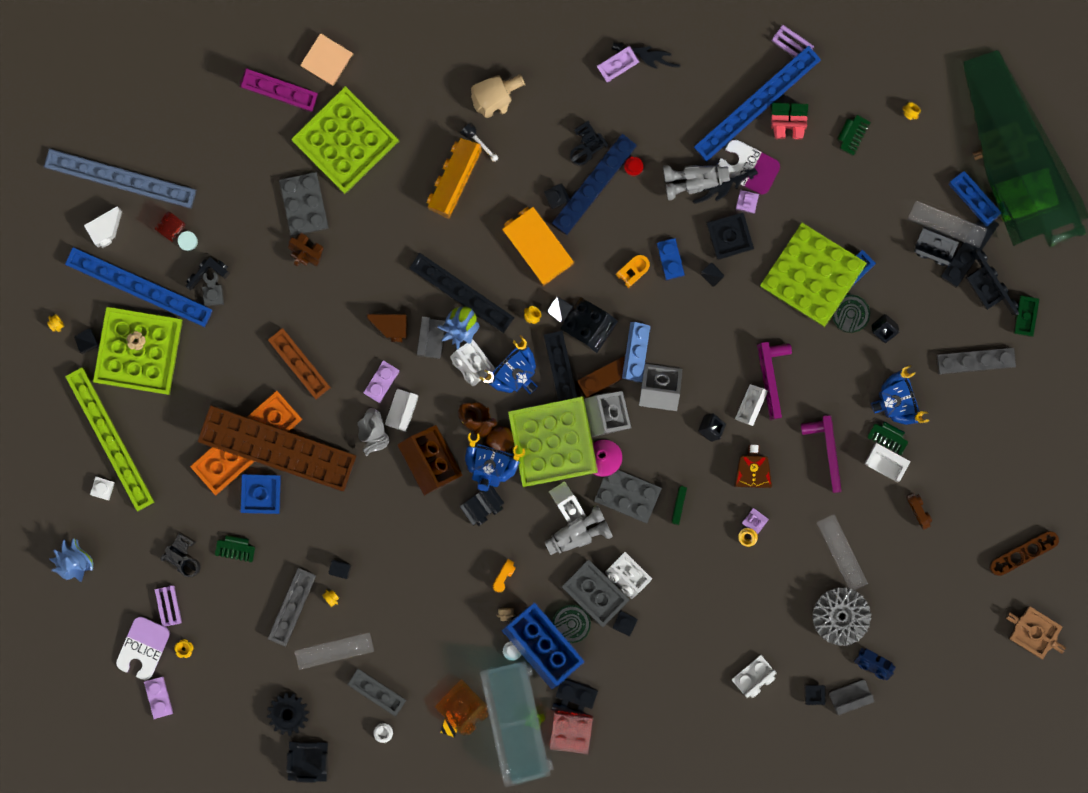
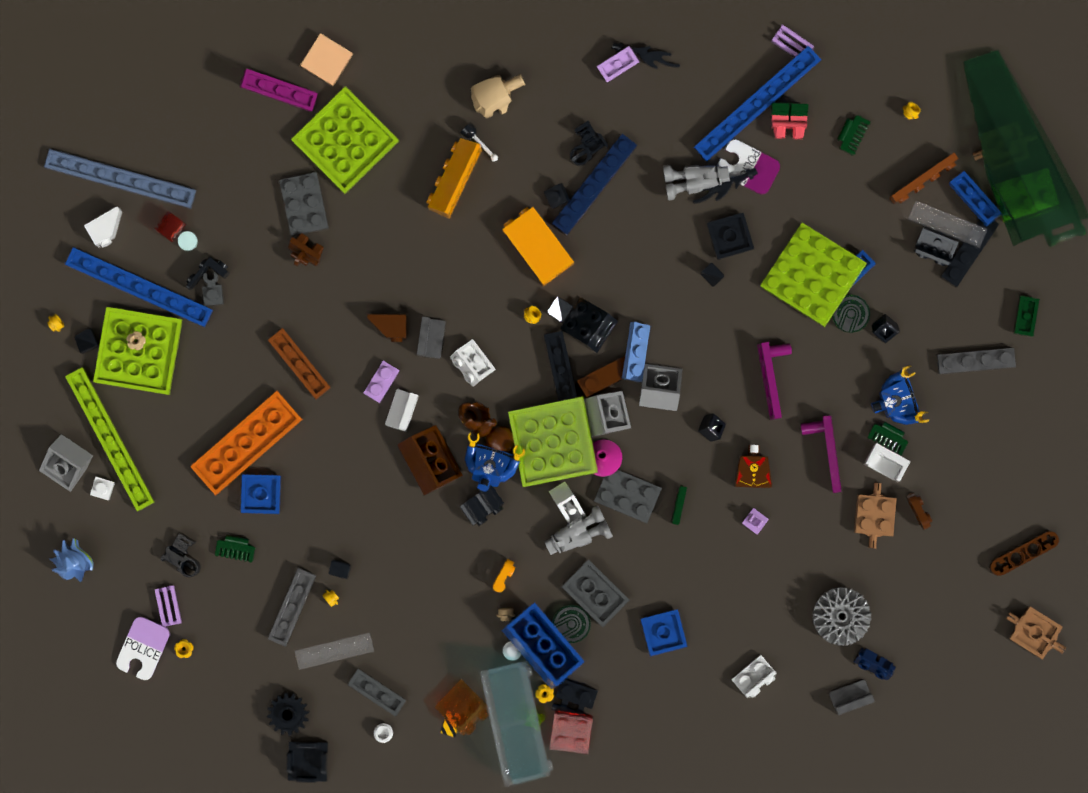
(65, 462): none -> light grey slope
(158, 697): lavender plate -> none
(277, 448): reddish brown plate -> none
(372, 431): light grey hair -> none
(460, 326): medium blue hair -> none
(461, 292): black plate -> none
(514, 371): blue torso -> none
(539, 693): none -> yellow plate
(625, 623): black plate -> none
(628, 575): white bracket -> none
(633, 166): red plate -> none
(639, 265): light orange plate -> none
(663, 632): none -> blue plate
(670, 259): blue plate -> none
(747, 201): lavender tile -> none
(747, 542): yellow plate -> none
(751, 405): white plate -> none
(814, 694): black plate -> none
(842, 552): clear plate -> none
(875, 515): none -> medium nougat plate
(918, 184): none -> dark orange plate
(987, 286): black bracket -> none

